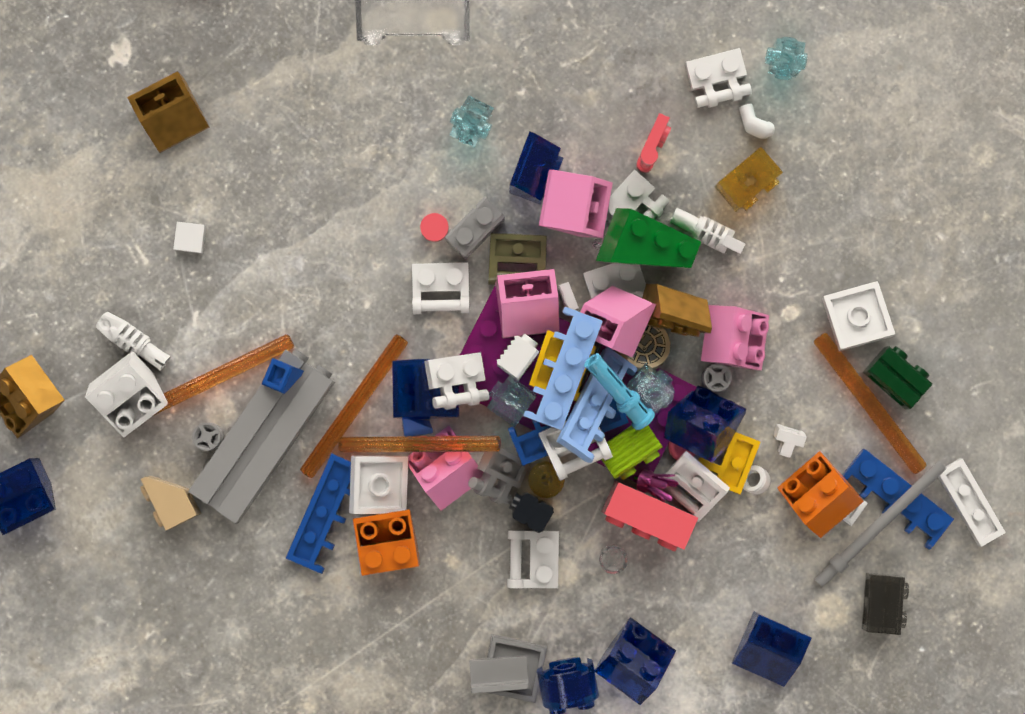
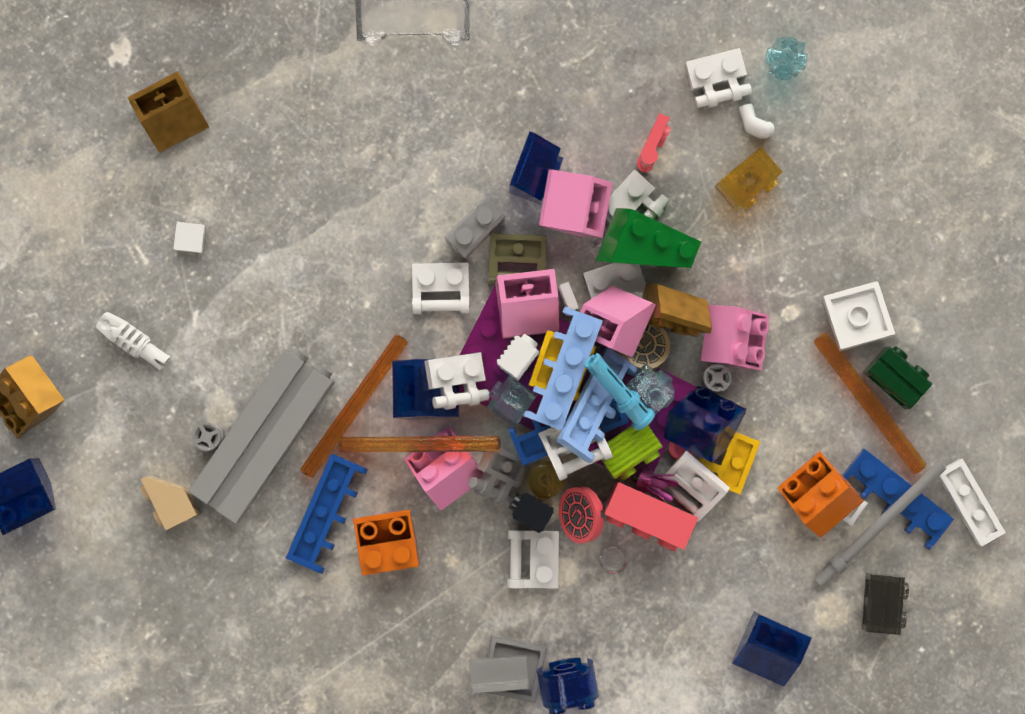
(126, 394): white slope -> none
(227, 371): clear orange axle -> none
(281, 376): blue slope -> none
(378, 484): white plate -> none
(416, 427): blue slope -> none
(434, 227): coral tile -> none
(471, 121): clear light blue brick -> none
(581, 514): none -> coral tile
(635, 661): clear blue slope -> none
(707, 231): white hinge -> none
(763, 484): white piece -> none
(788, 439): white tile -> none

